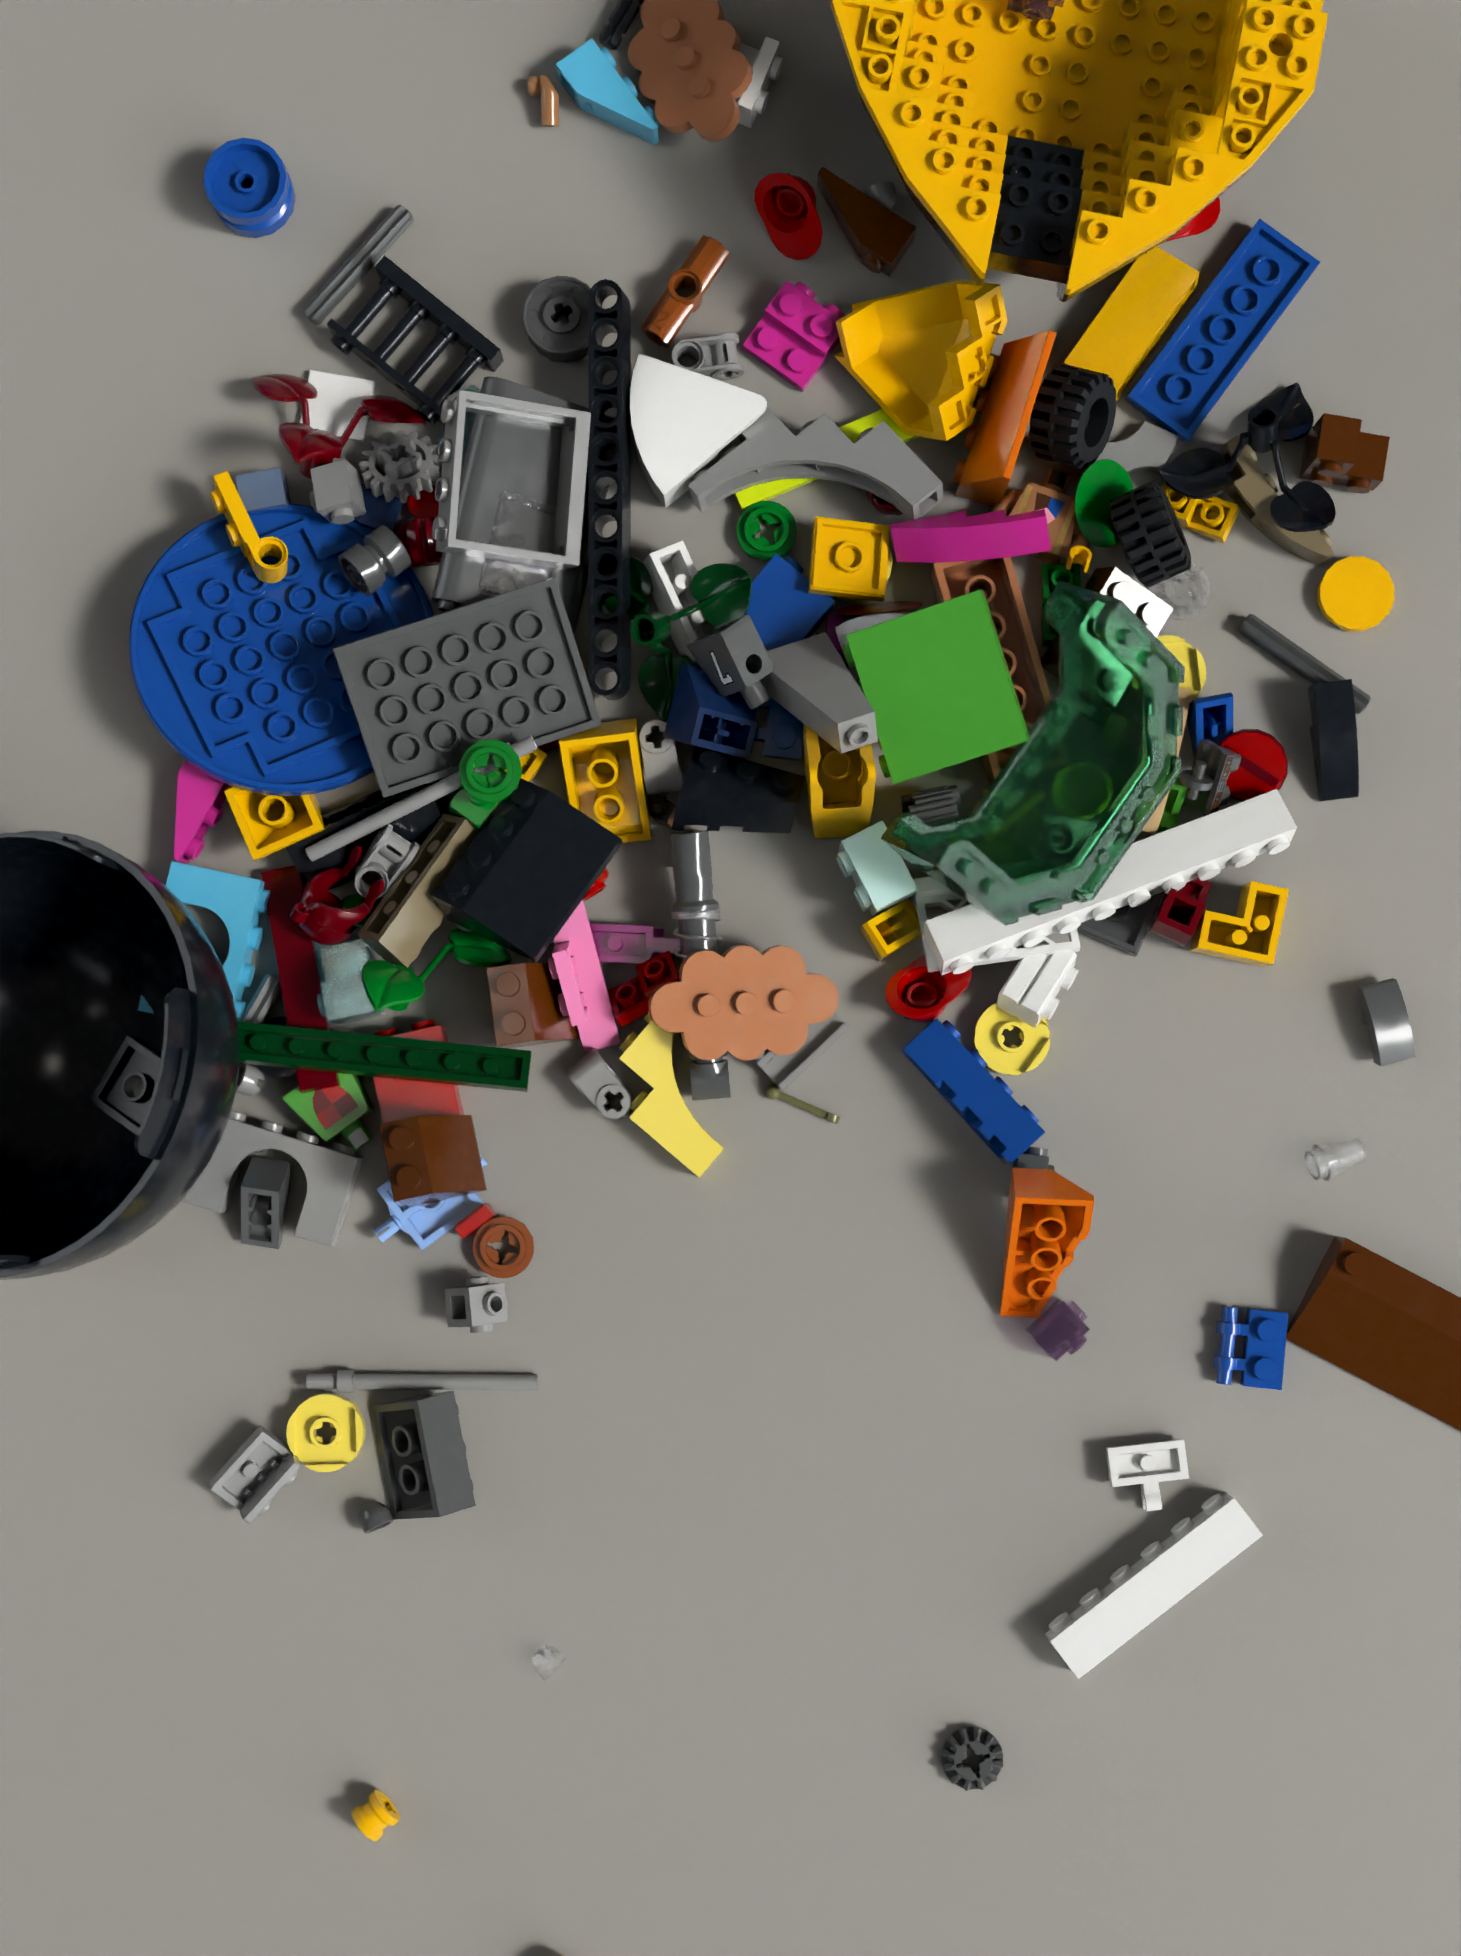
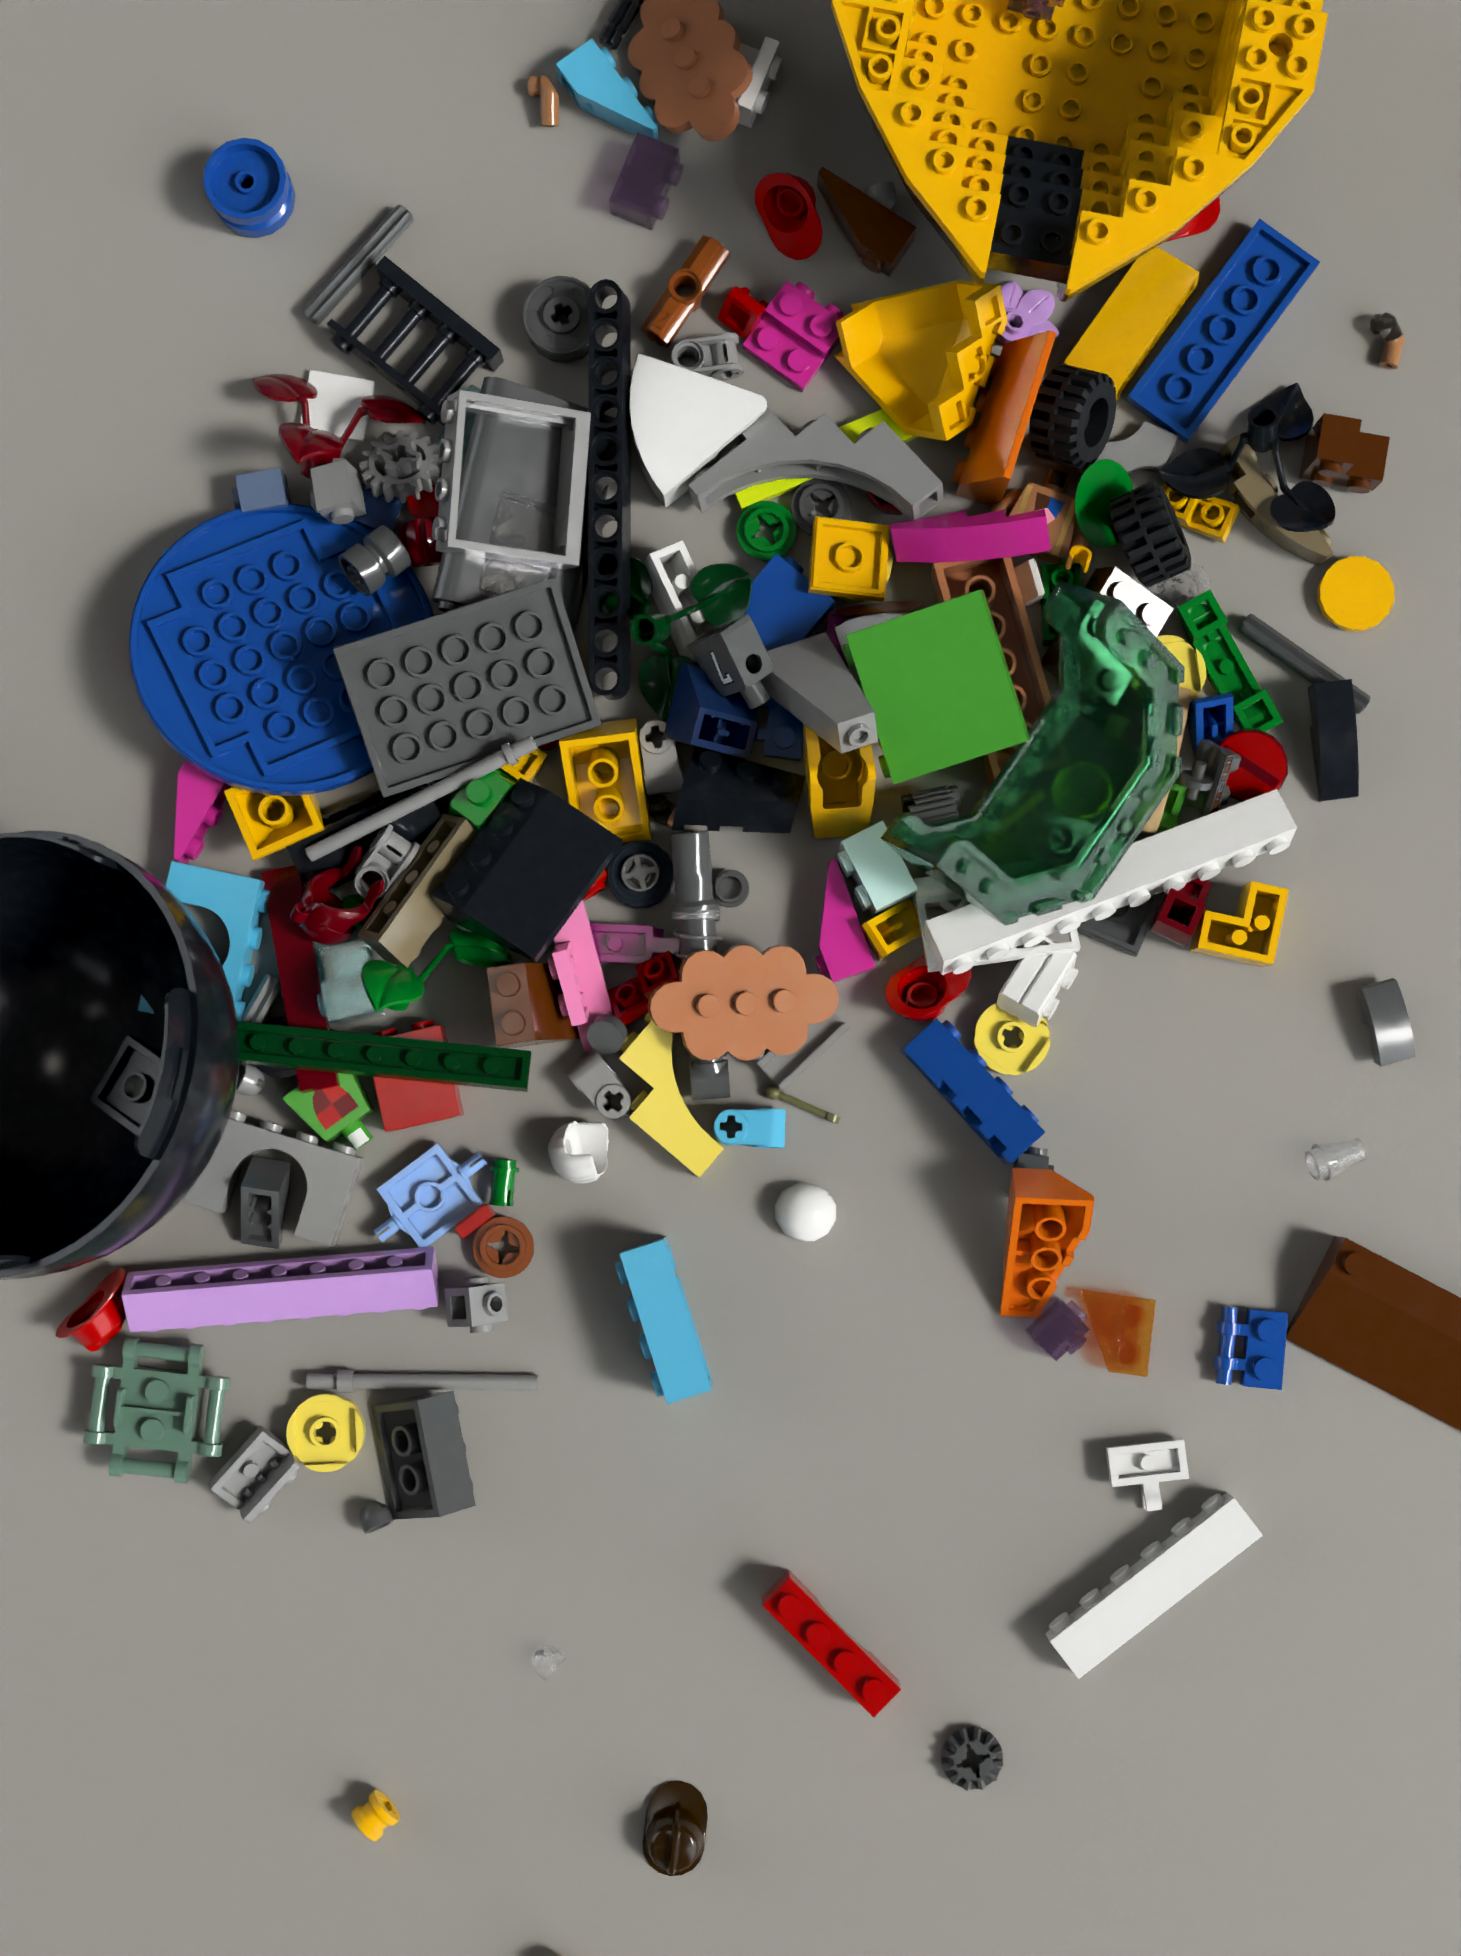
(98, 1317): none -> red piece
(157, 1409): none -> sand green brick
(243, 534): yellow plate -> none
(281, 1289): none -> lavender brick
(432, 1158): reddish brown slope -> none
(477, 758): green gear -> none
(502, 1181): none -> green pin
(579, 1151): none -> white hair
(606, 1034): none -> dark grey tile
(627, 865): none -> black wheel
(646, 182): none -> clear purple brick
(665, 1319): none -> medium azure piece
(675, 1828): none -> dark brown piece
(730, 888): none -> dark grey plate
(741, 311): none -> red tile
(758, 1127): none -> medium azure piece
(805, 1212): none -> white hair
(823, 491): none -> dark grey gear
(830, 1644): none -> red arch
(841, 938): none -> dark pink slope
(1026, 311): none -> lavender plate
(1030, 582): none -> slope
(1122, 1329): none -> clear orange wing
(1224, 663): none -> green slope
(1392, 336): none -> arm

